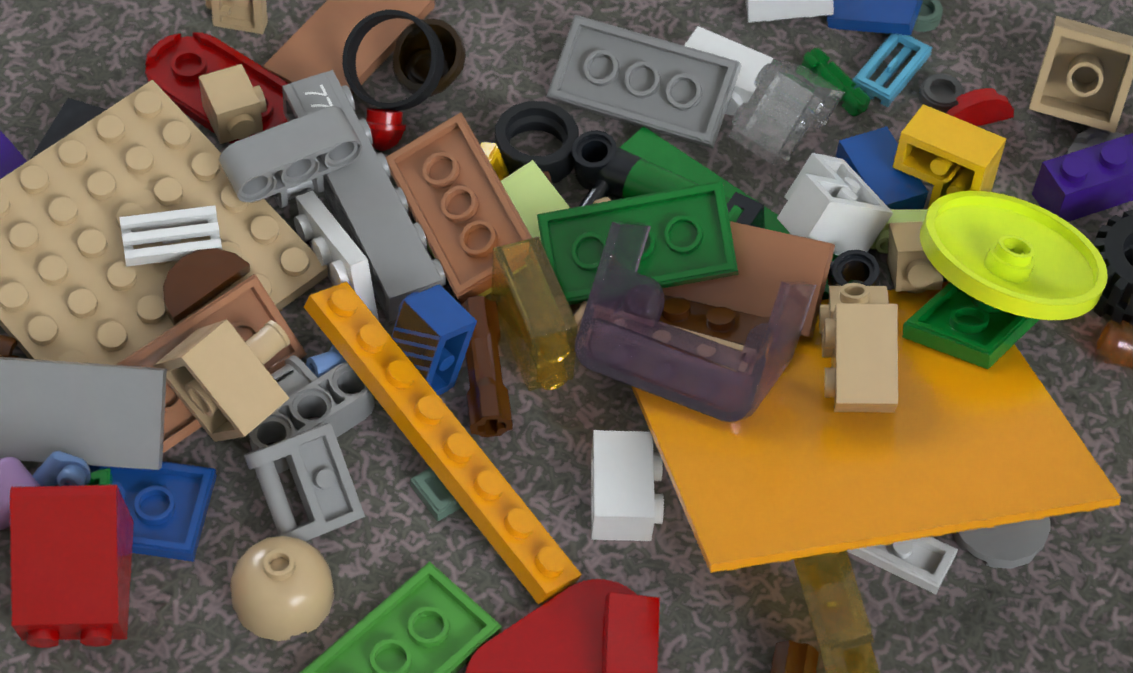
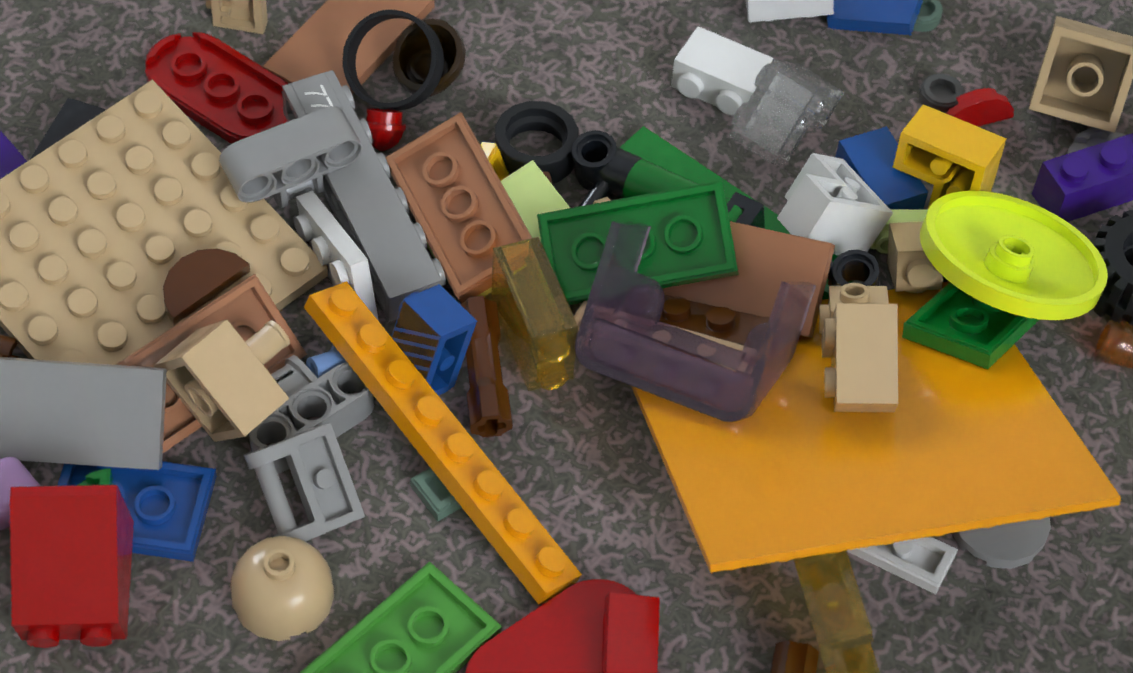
(62, 469): medium blue arm -> none
(168, 228): white tile -> none
(232, 103): tan brick -> none
(624, 486): white brick -> none
(644, 81): light grey tile -> none
(854, 100): green axle -> none
(877, 88): medium azure tile -> none

